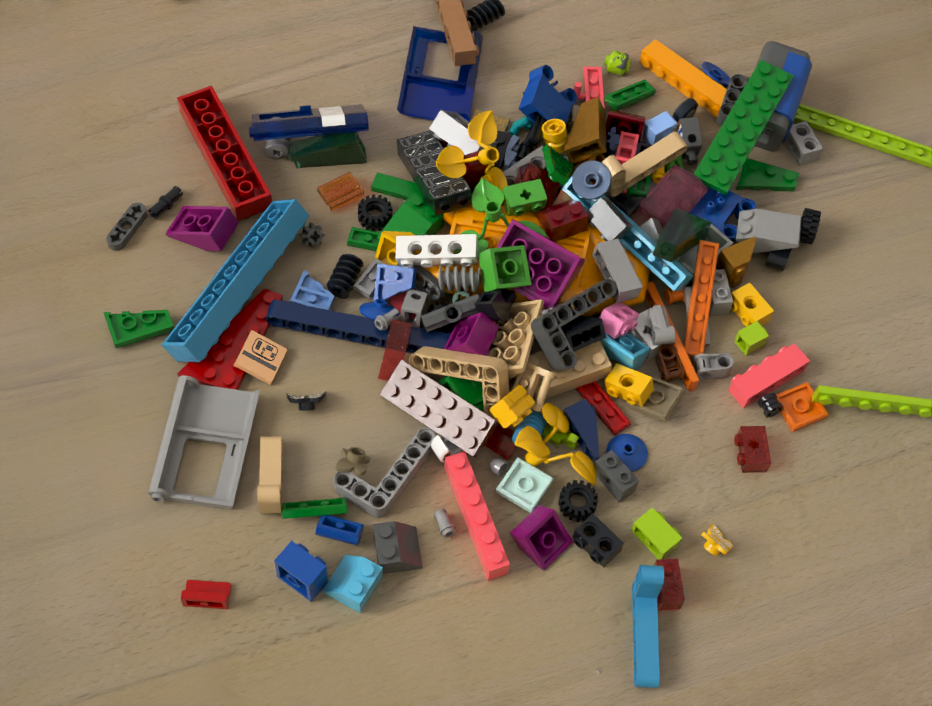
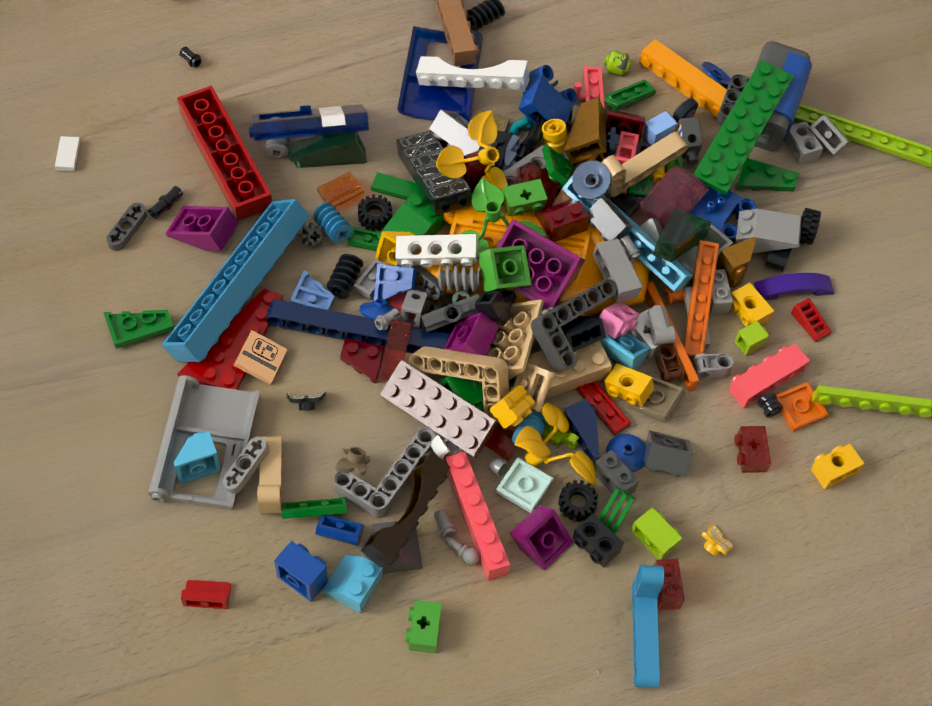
(67, 153): none -> white tile
(193, 59): none -> black pin
(197, 458): none -> medium azure slope
(247, 473): none -> light grey beam
(332, 222): none -> dark azure piece
(363, 357): none -> dark red wing
(424, 639): none -> bright green brick
(426, 476): none -> dark brown arch
(469, 554): none -> light grey bar
(508, 75): none -> white arch
(624, 495): none -> green tile
(631, 251): none -> light grey pin
(667, 454): none -> dark grey slope
(793, 284): none -> dark purple slope
(811, 310): none -> red slope
(828, 473): none -> yellow brick
(830, 134): none -> light grey brick

